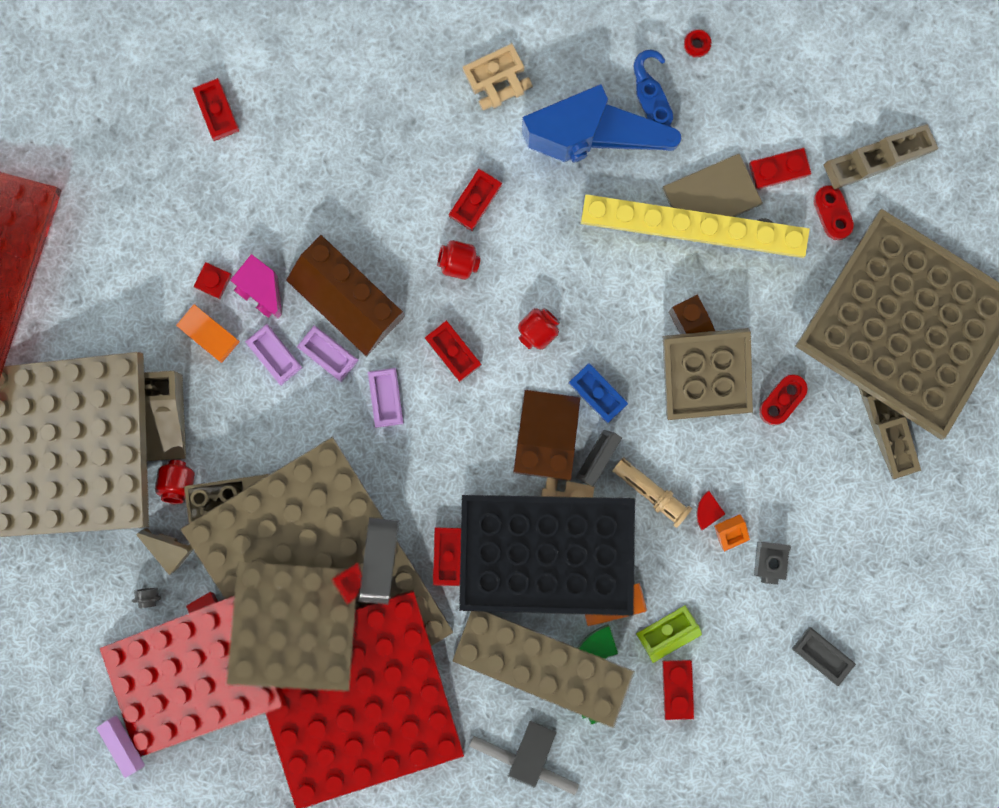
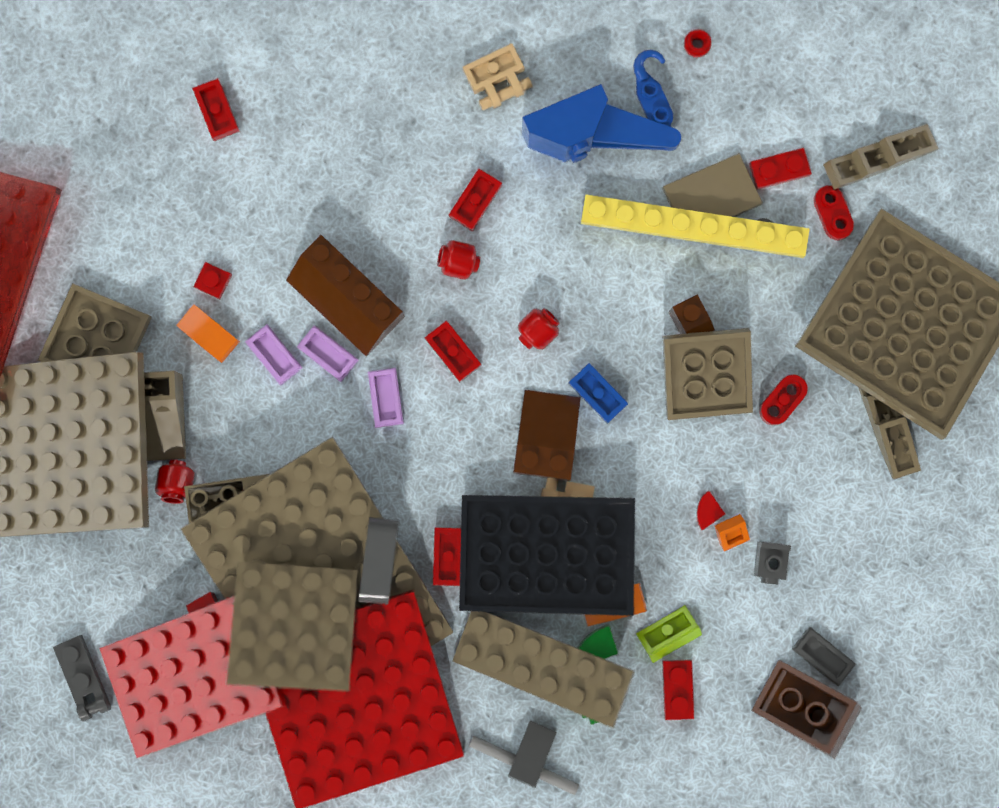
(82, 677): none -> dark grey plate
(93, 327): none -> dark tan plate
(120, 746): lavender tile -> none
(146, 597): dark grey plate -> none
(165, 549): dark tan tile -> none
(259, 283): dark pink slope -> none
(348, 583): red tile -> none
(598, 457): dark grey tile -> none
(662, 500): tan pin -> none
(807, 709): none -> reddish brown slope

